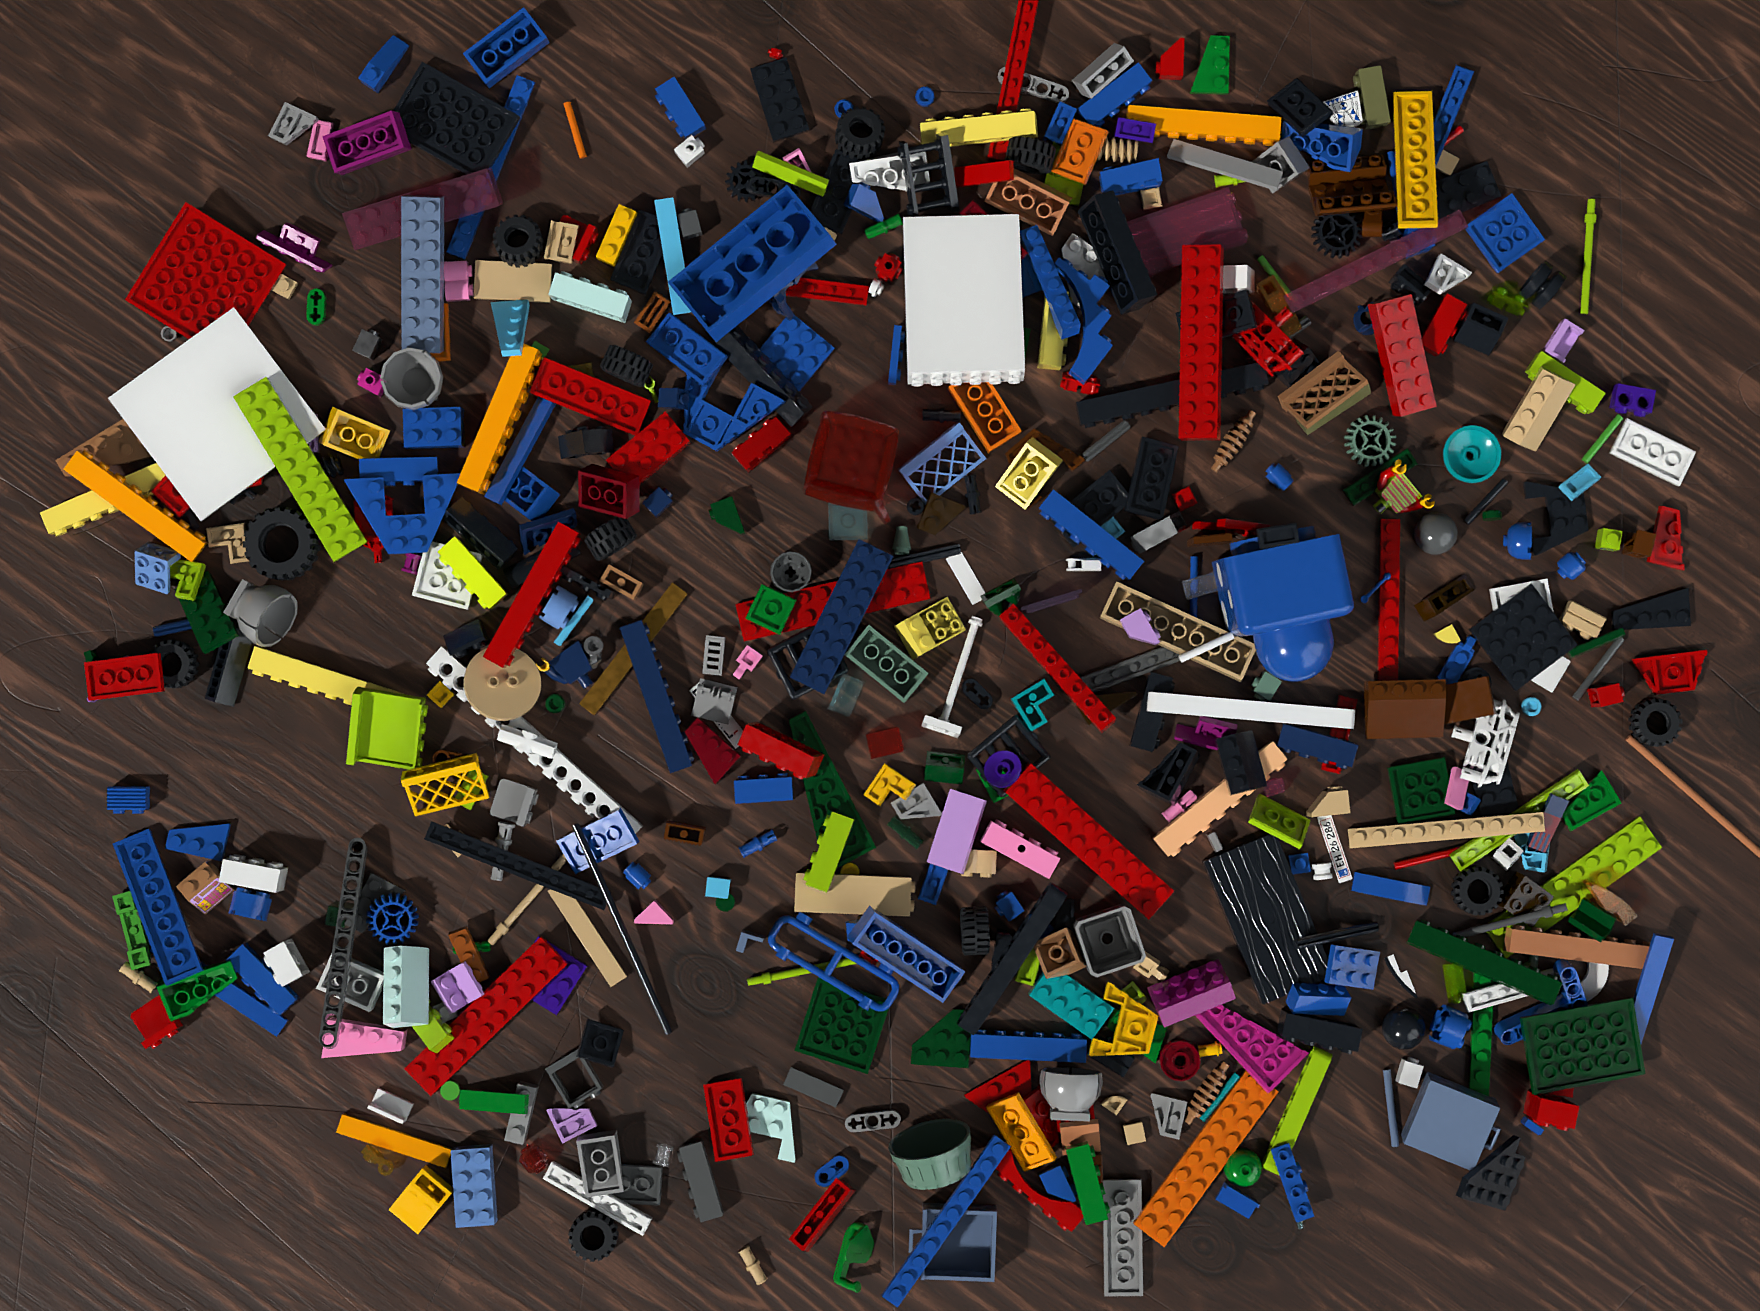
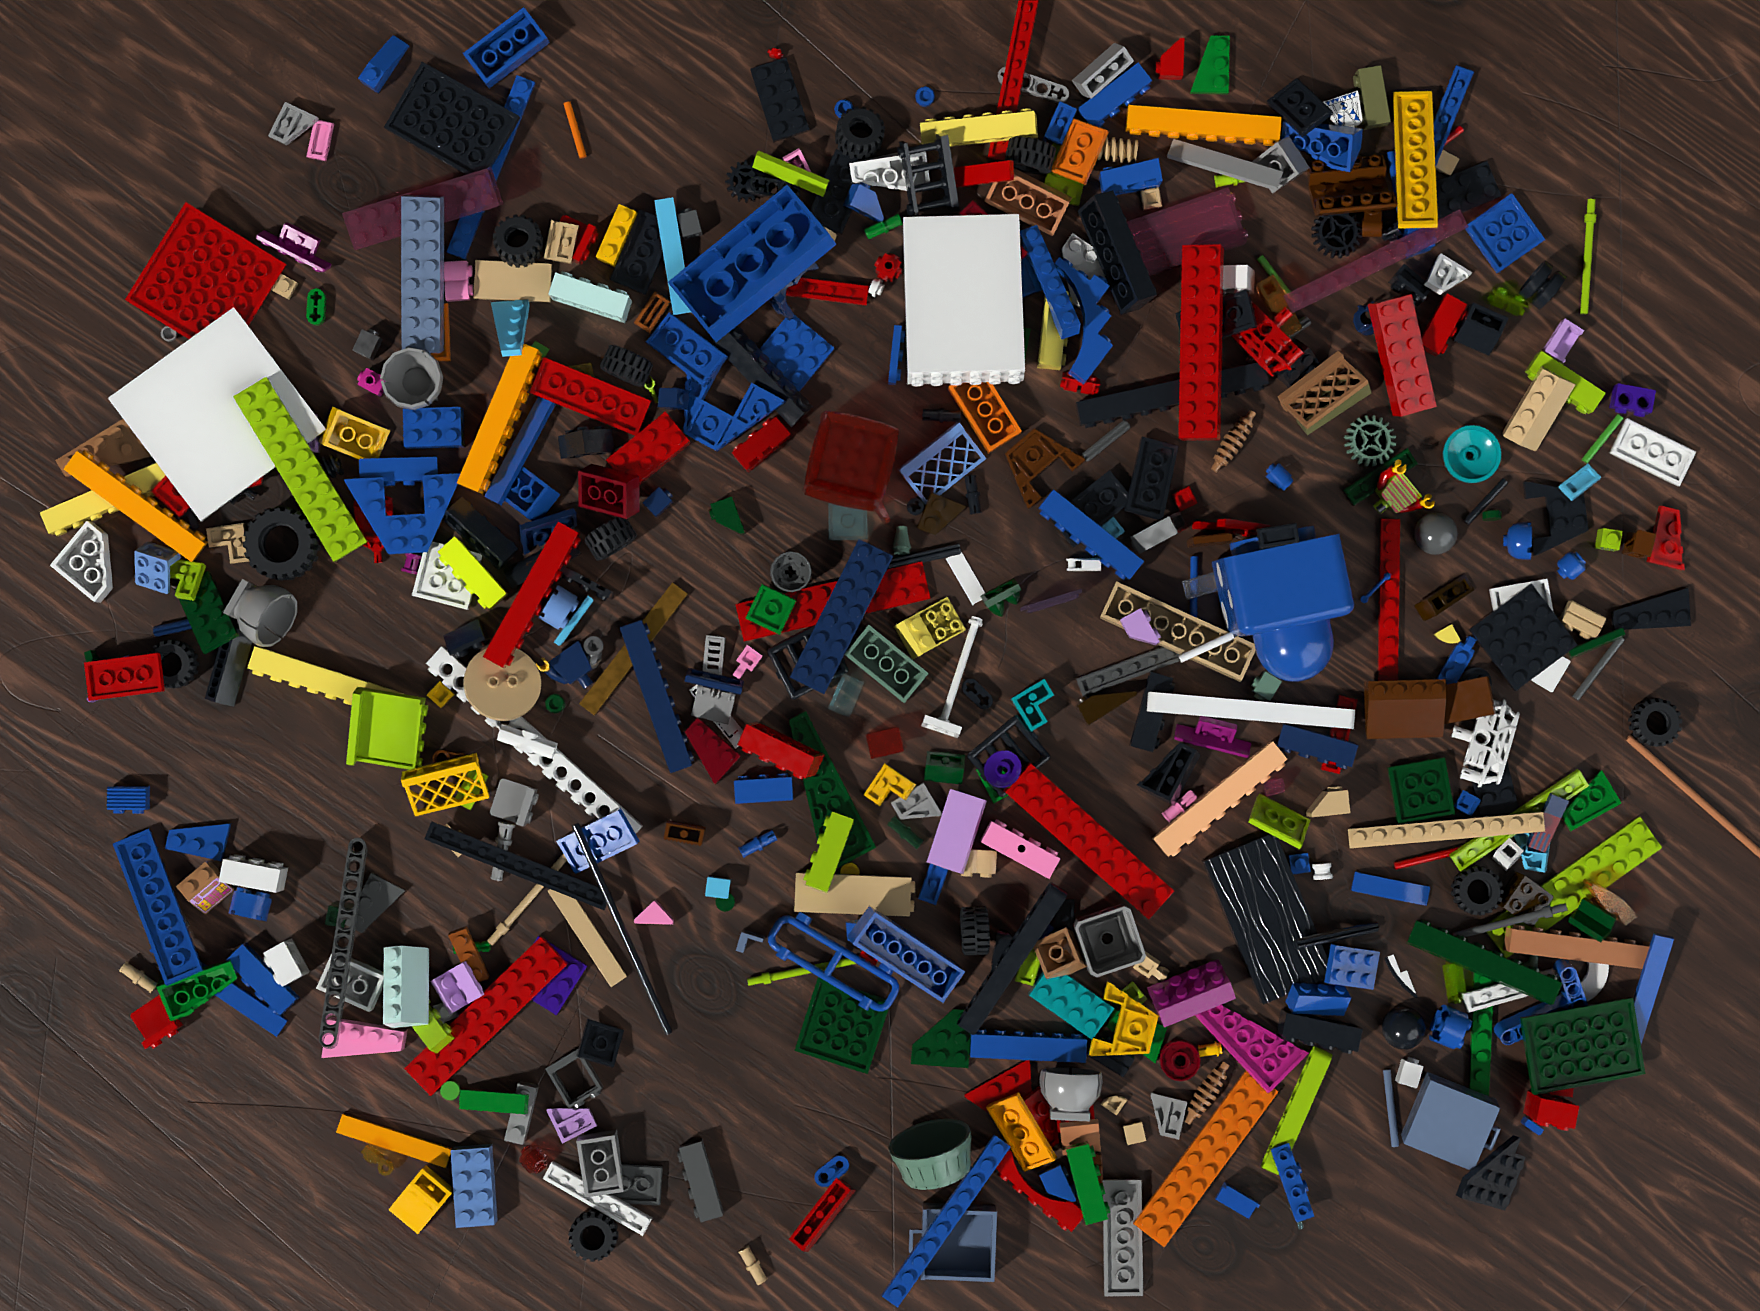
(87, 562): none -> white brick
(133, 930): bright green slope -> none
(367, 142): magenta brick -> none
(383, 906): blue gear -> none
(391, 1106): white panel -> none
(621, 582): medium nougat brick -> none
(637, 875): blue brick -> none
(663, 1154): clear bush -> none
(679, 109): blue brick -> none
(690, 150): white brick -> none
(714, 681): none -> dark blue tile
(728, 1120): red plate -> none
(772, 1118): light aqua wing -> none
(813, 1087): dark grey tile -> none
(855, 1249): green piece -> none
(857, 1116): light grey beam -> none
(1008, 905): blue brick -> none
(1028, 473): light yellow slope -> none
(1057, 668): red brick -> none
(1135, 130): dark purple panel -> none
(1214, 841): light grey tile -> none
(1223, 1092): teal bar -> none
(1240, 762): black slope -> none
(1243, 1167): green cylinder -> none
(1334, 848): white sticker -> none
(1456, 789): bright pink tile -> none
(1531, 706): medium azure tile -> none
(1606, 695): red brick -> none
(1672, 671): red wing -> none

